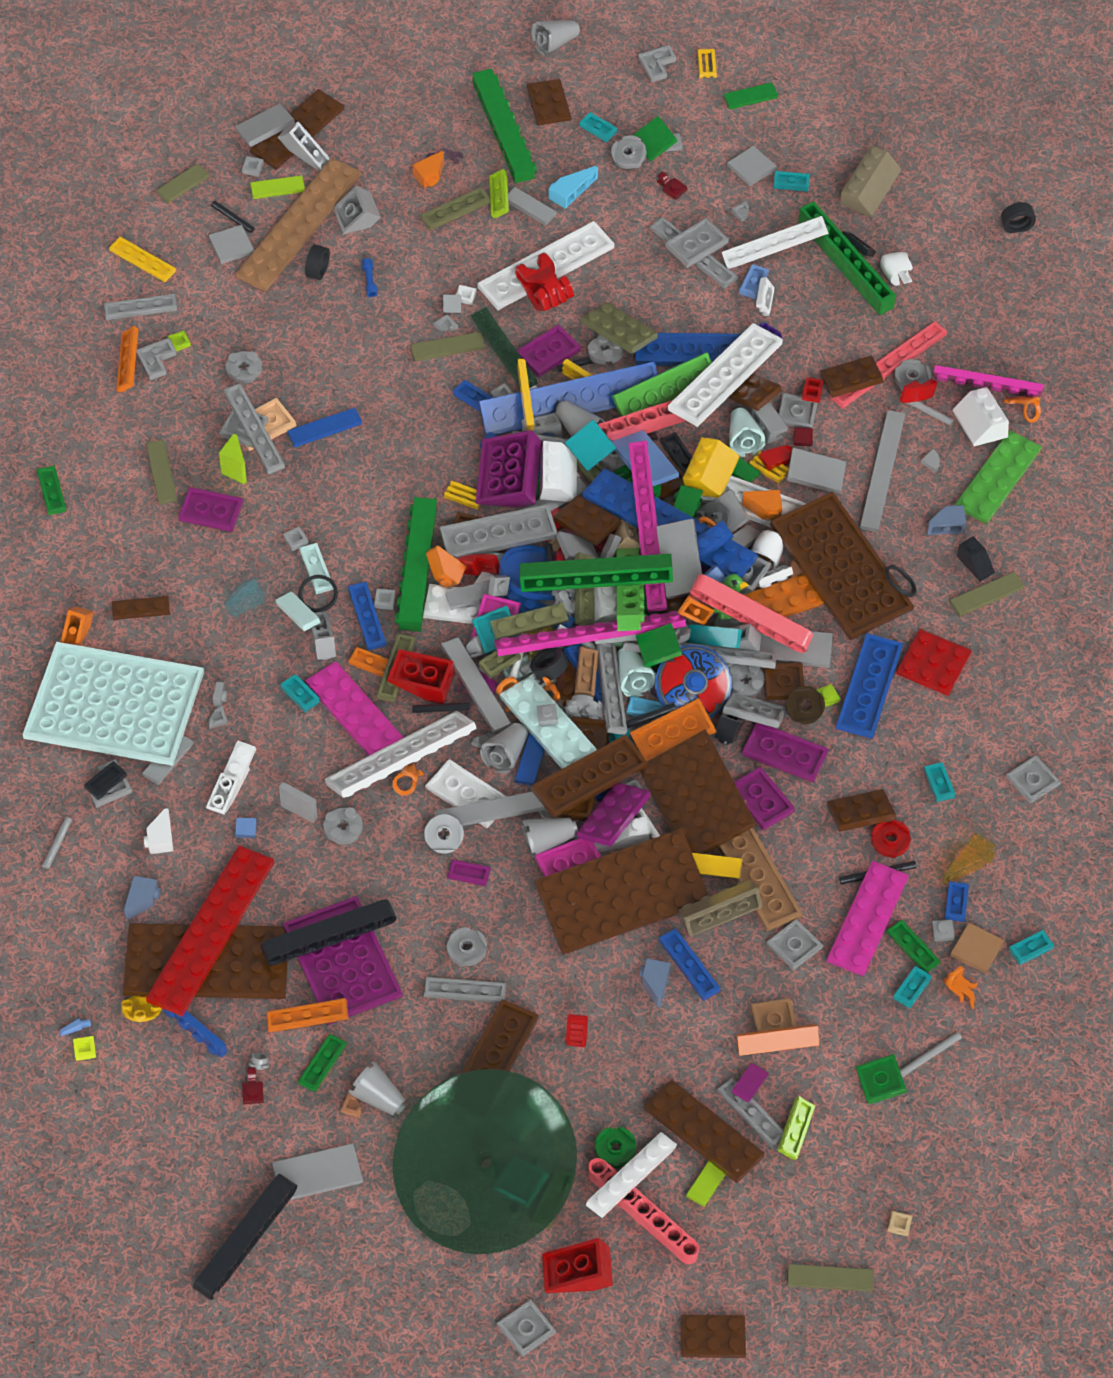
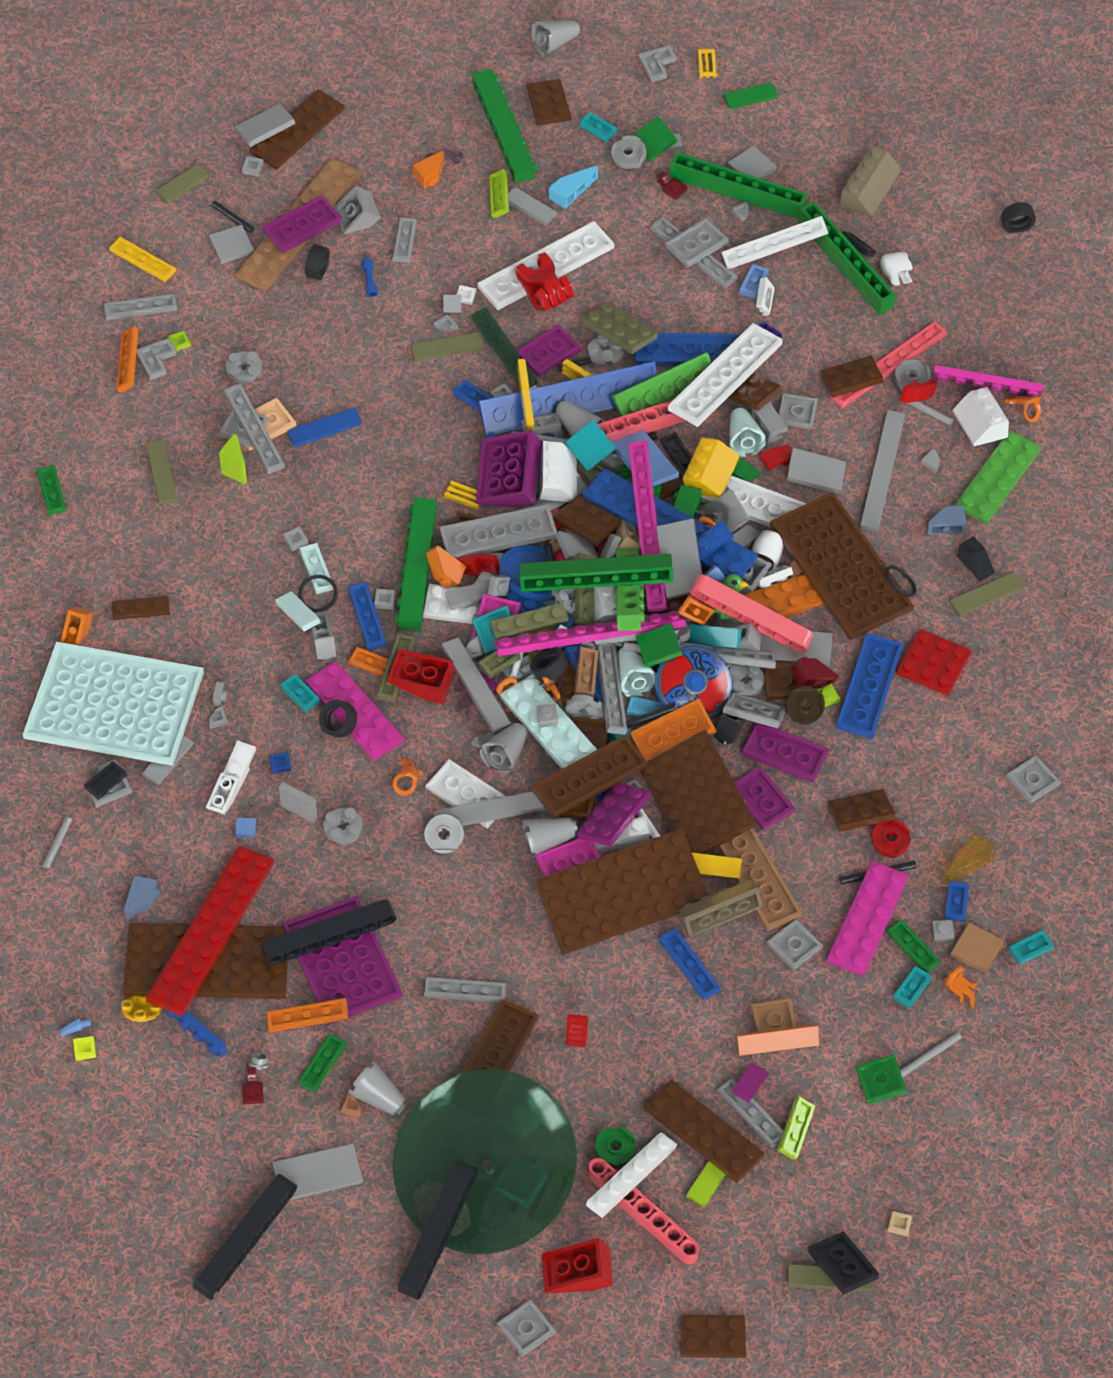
(159, 834): white slope -> none
(211, 509): magenta plate -> none
(245, 598): clear light blue slope -> none
(277, 187): lime tile -> none
(280, 763): none -> blue tile
(302, 224): none -> magenta plate
(303, 145): light grey slope -> none
(325, 716): none -> black tyre
(400, 754): white plate -> none
(404, 240): none -> light grey tile
(438, 1230): none -> black beam
(441, 707): black bar -> none
(455, 208): olive plate -> none
(466, 957): light grey plate -> none
(469, 872): magenta tile -> none
(530, 762): blue tile -> none
(655, 978): sand blue slope -> none
(737, 185): none -> green brick
(764, 504): orange slope -> none
(781, 470): yellow tile -> none
(791, 181): teal plate -> none
(803, 436): dark red tile -> none
(812, 390): red slope -> none
(812, 673): none -> dark red slope
(843, 1262): none -> black plate
(939, 782): teal plate -> none

